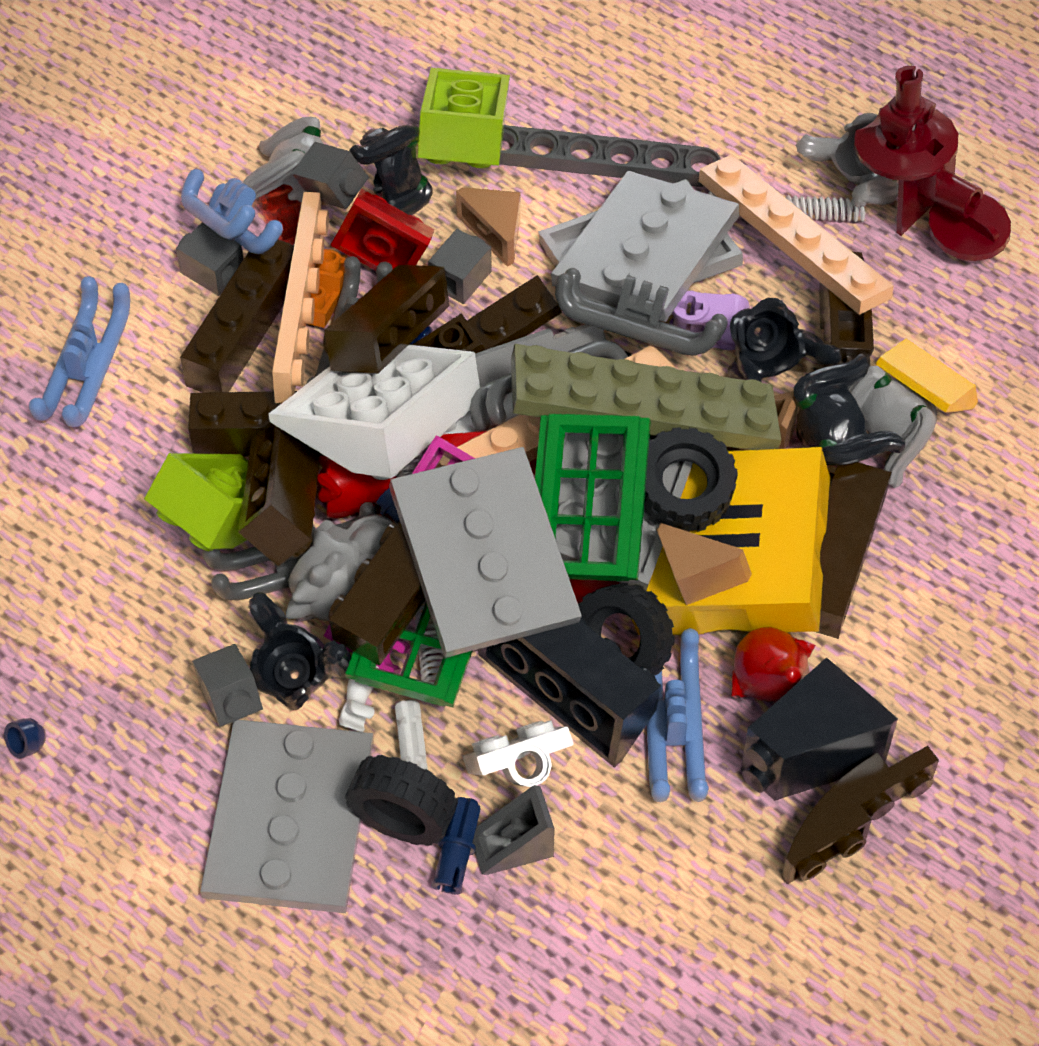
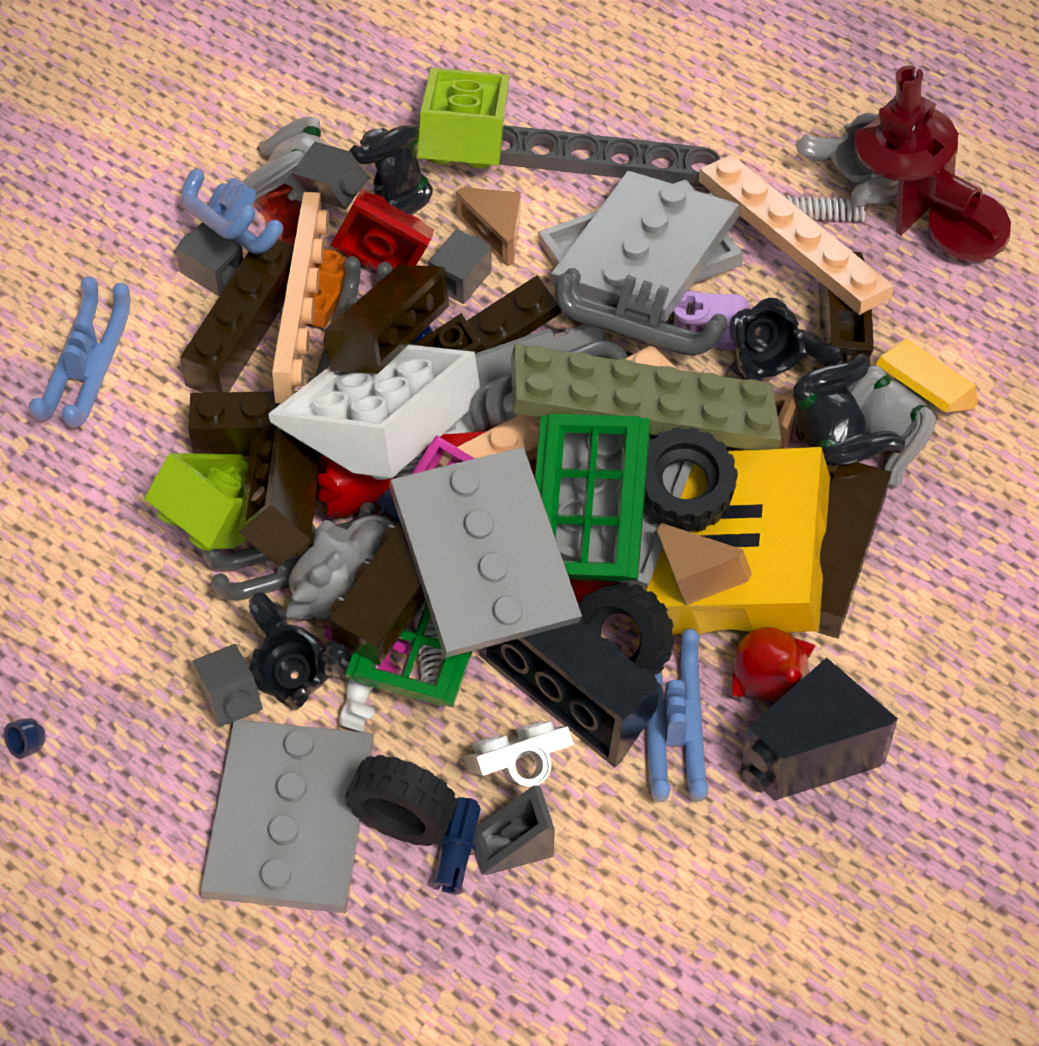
(411, 732): white axle -> none
(845, 812): dark brown slope -> none

